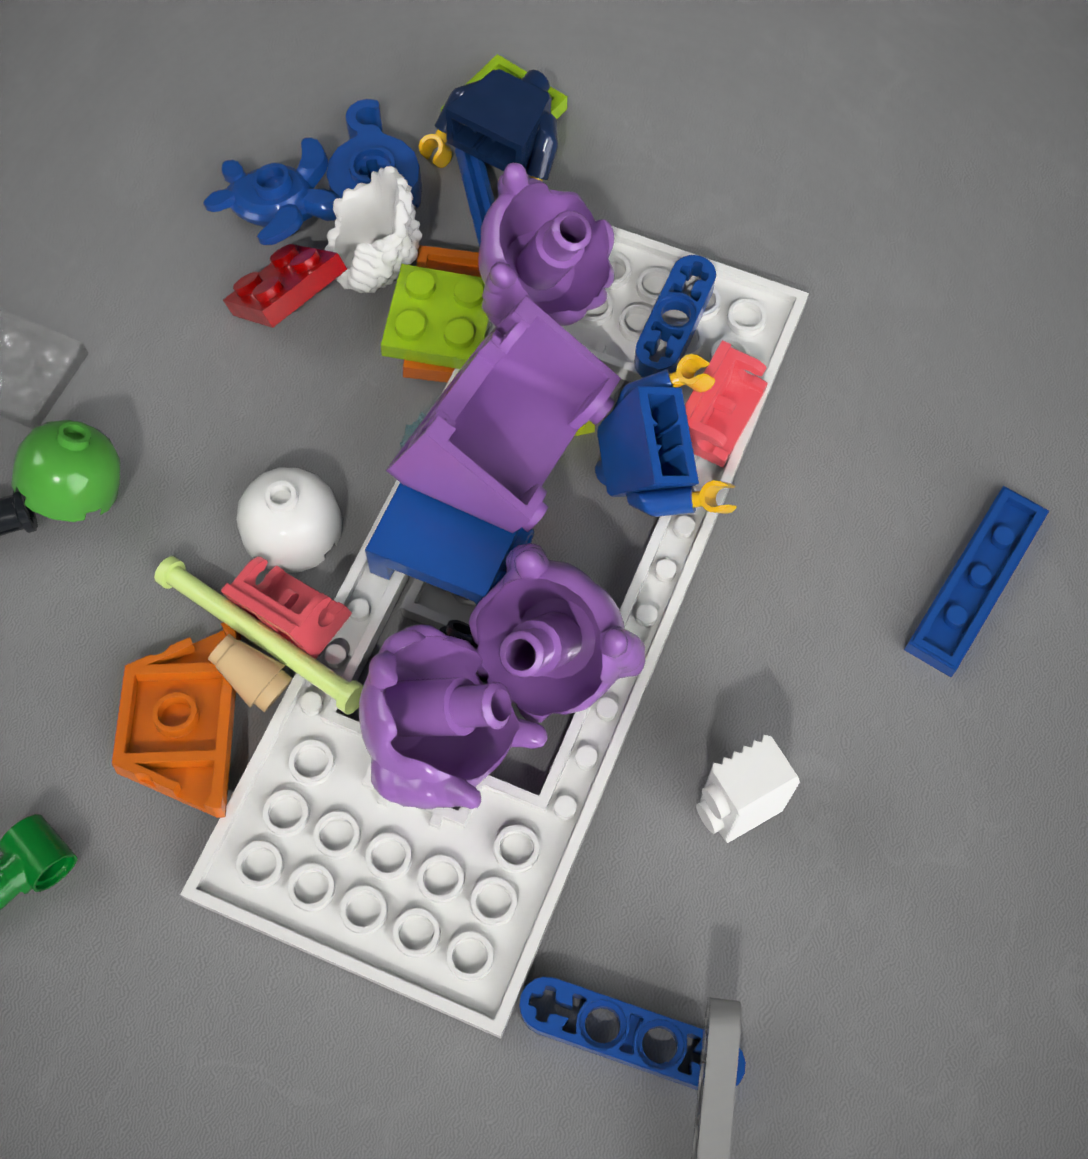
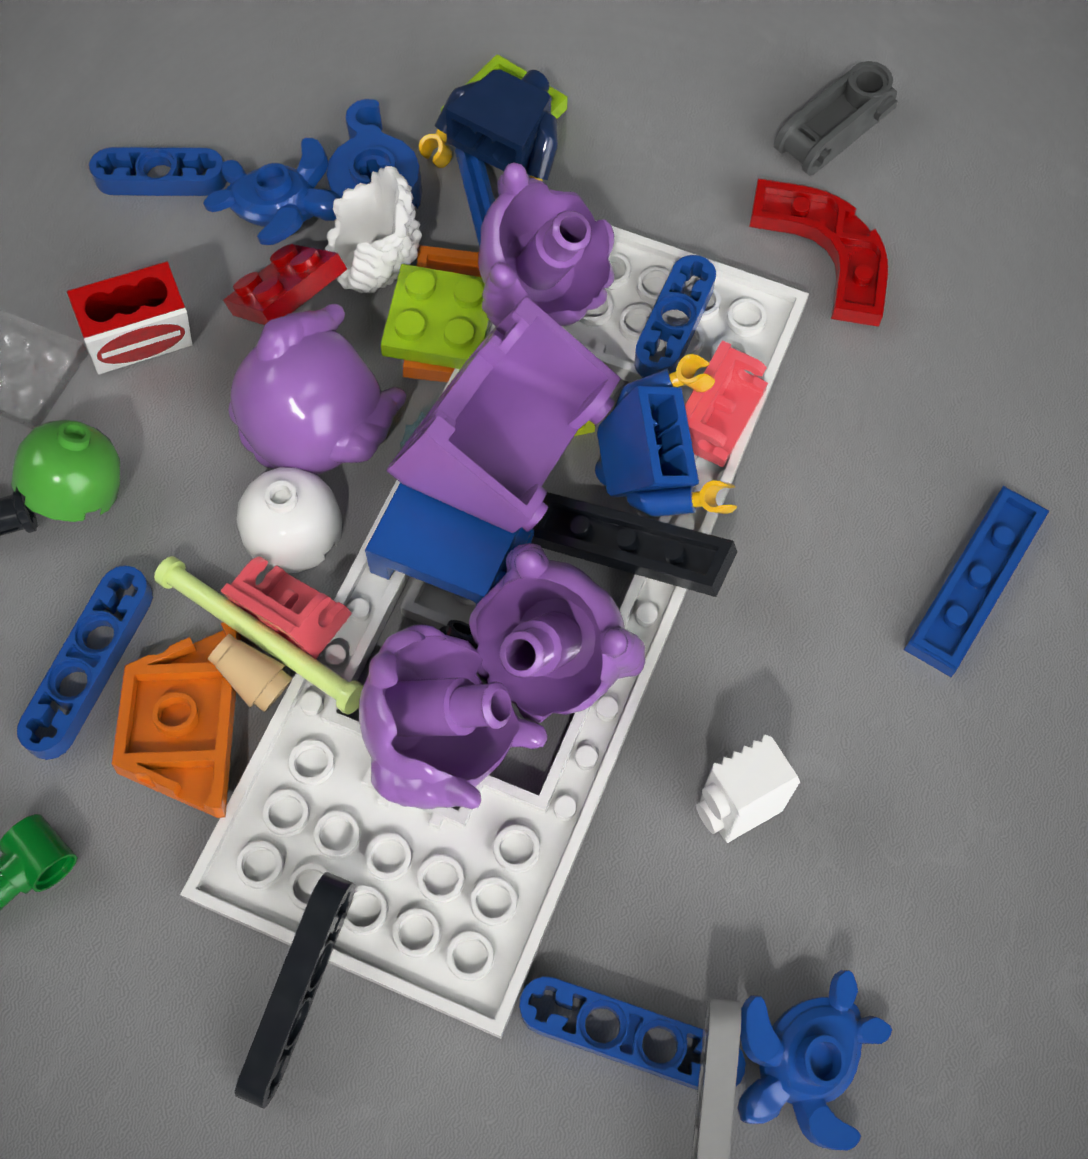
(77, 657): none -> blue beam
(127, 159): none -> blue beam
(131, 317): none -> piece
(295, 990): none -> black beam
(310, 396): none -> medium lavender piece
(635, 544): none -> black plate
(808, 1060): none -> blue animal
(832, 224): none -> red plate
(838, 116): none -> dark grey piece

